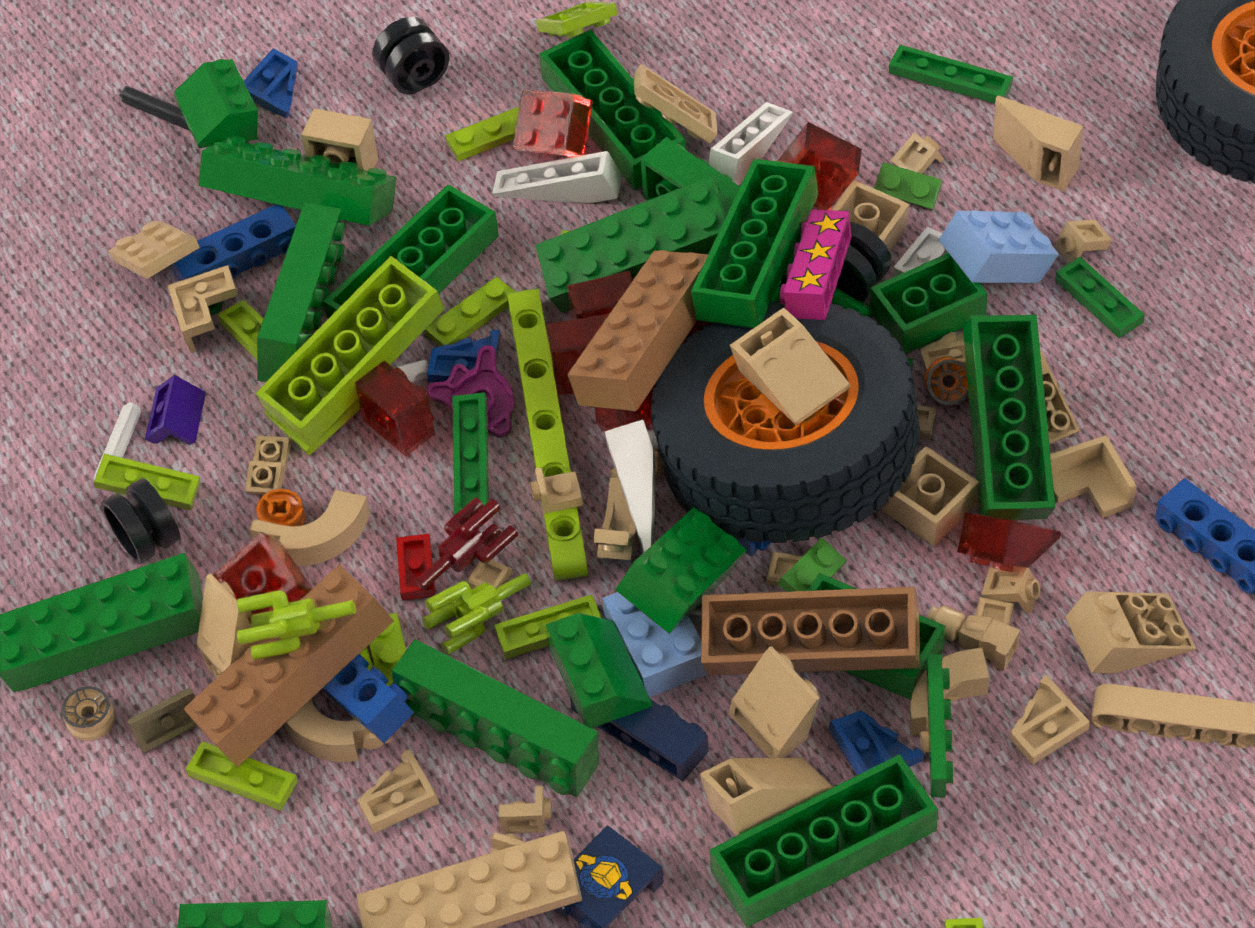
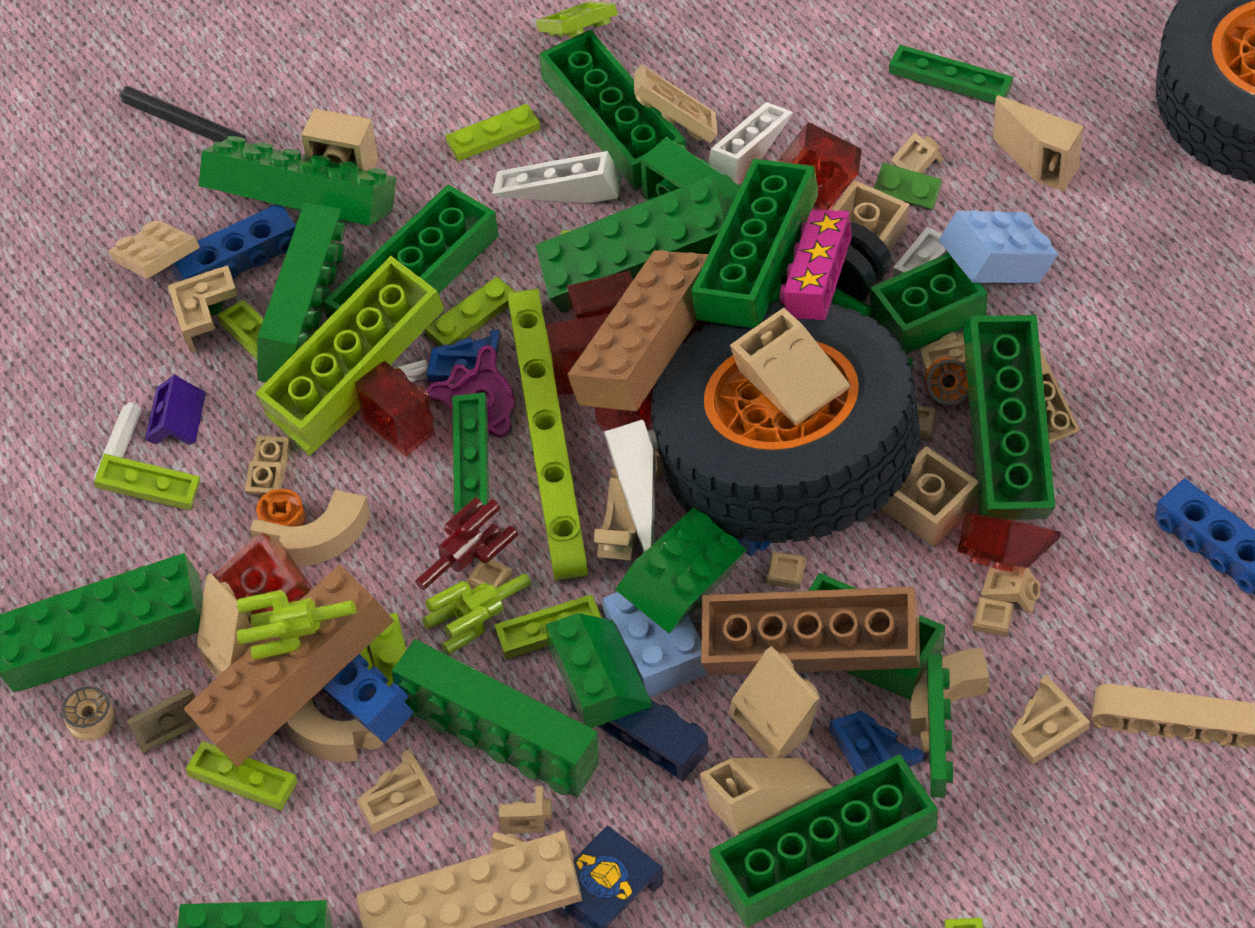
(140, 520): black wheel -> none
(217, 104): green slope -> none
(273, 82): blue wing -> none
(410, 55): black wheel -> none
(413, 560): red plate -> none
(552, 124): clear red brick -> none
(556, 491): tan bracket -> none
(819, 559): bright green plate -> none
(993, 636): tan piece -> none
(1080, 237): tan bracket -> none
(1094, 470): tan panel -> none
(1099, 297): green plate -> none
(1127, 629): tan slope -> none

